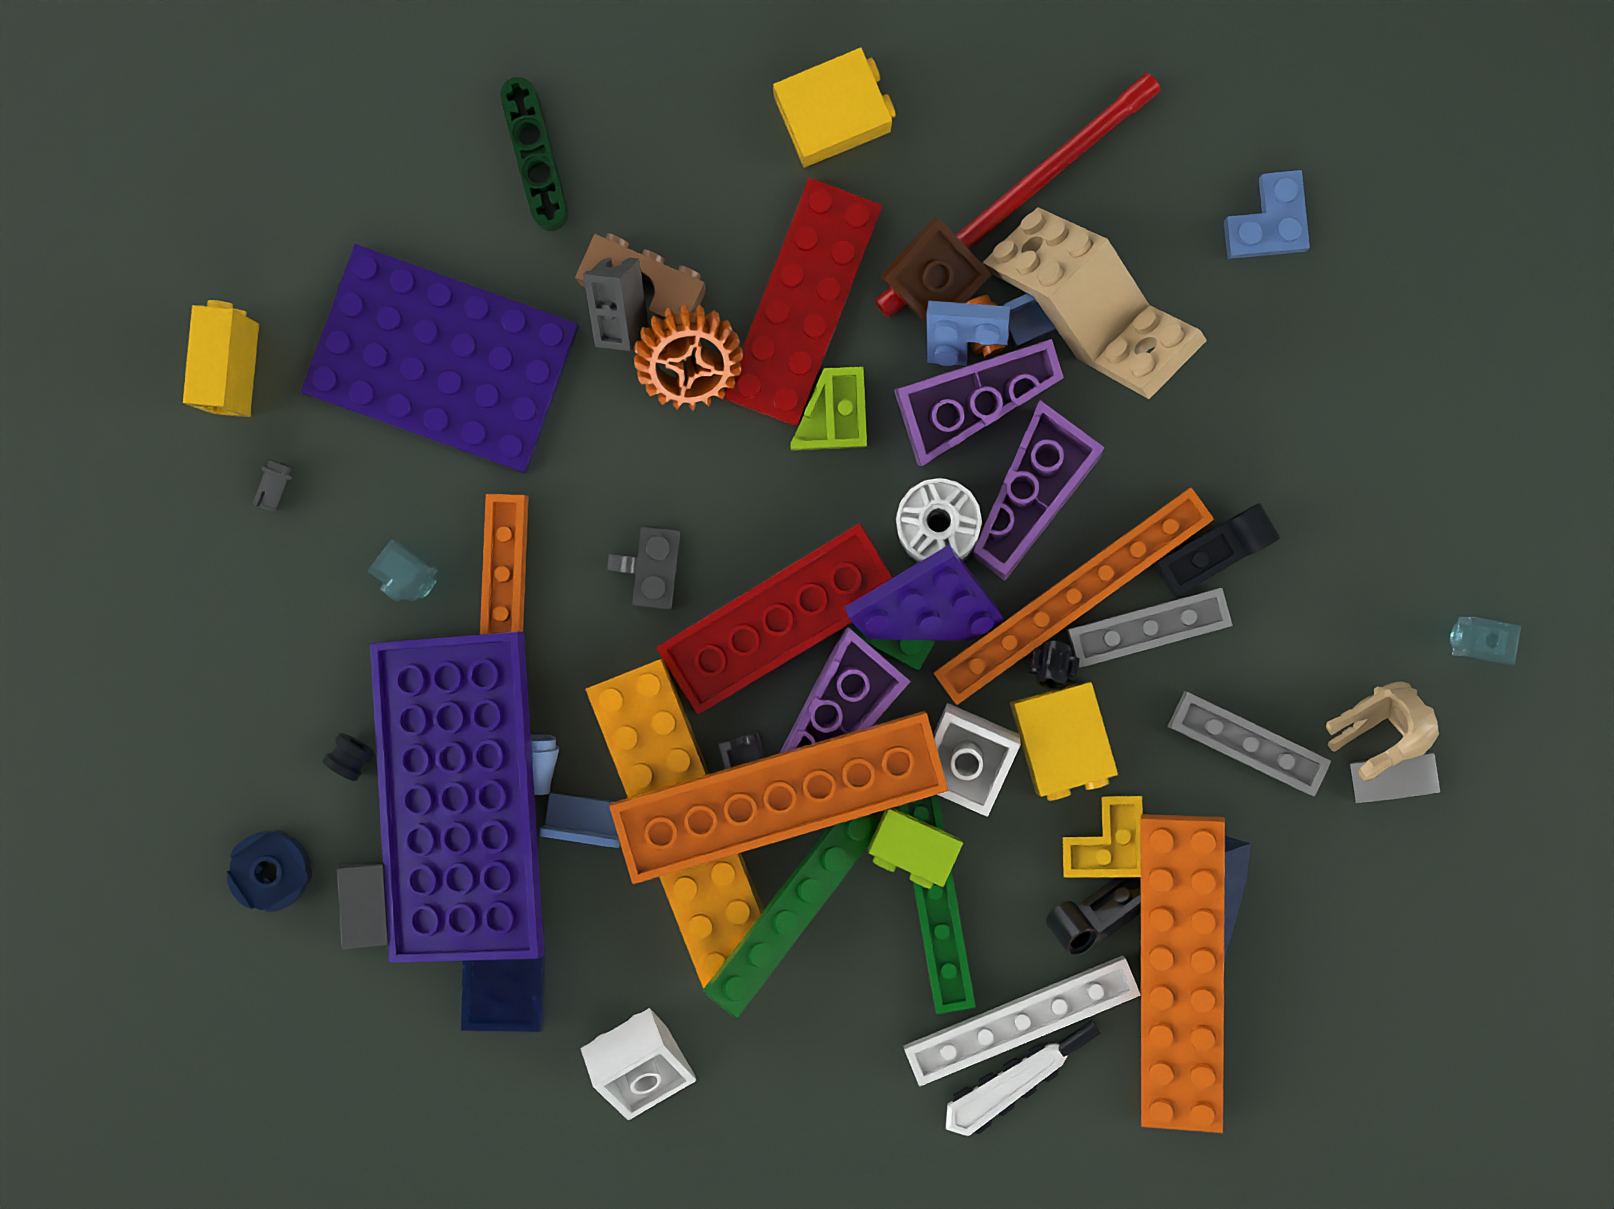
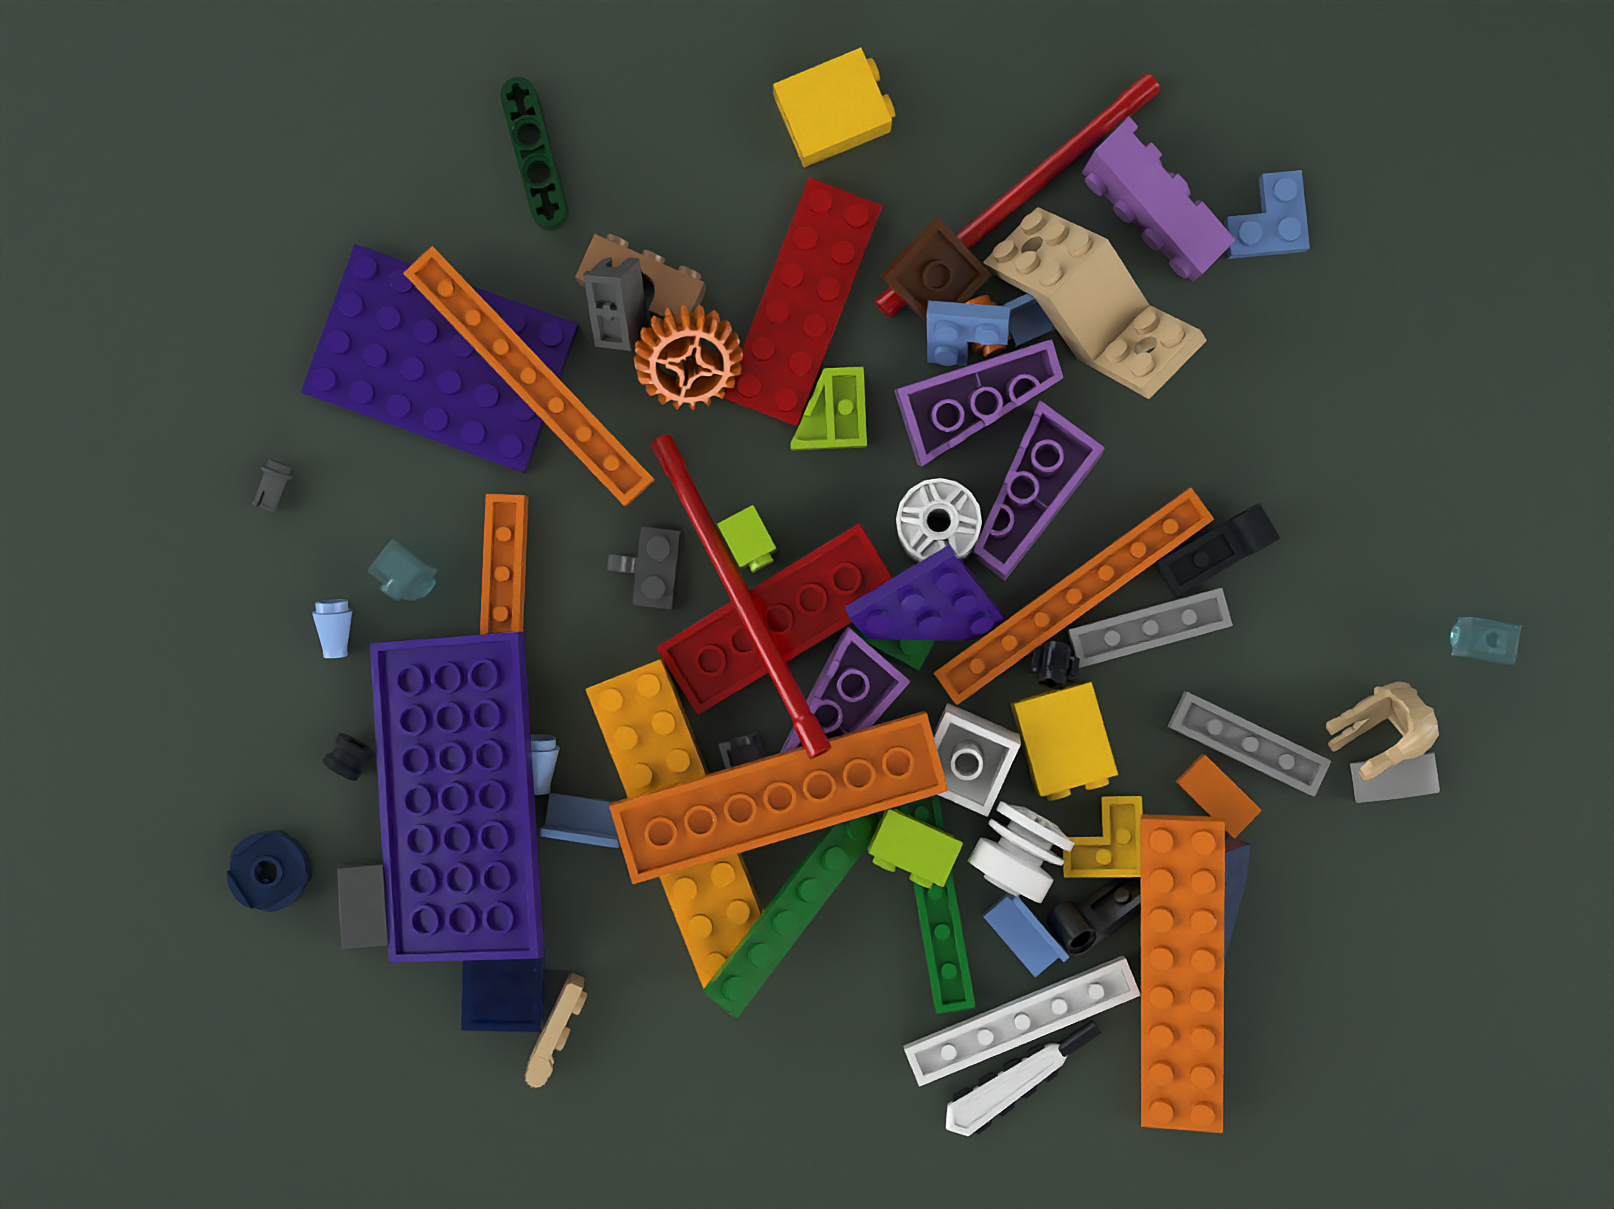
(221, 359): yellow brick -> none
(333, 626): none -> light blue cone
(529, 376): none -> orange plate
(555, 1031): none -> tan hinge
(637, 1064): white slope -> none
(748, 539): none -> lime brick
(803, 719): none -> red piece
(1017, 857): none -> white wheel
(1024, 933): none -> medium blue panel
(1156, 202): none -> medium lavender wedge
(1218, 795): none -> orange tile

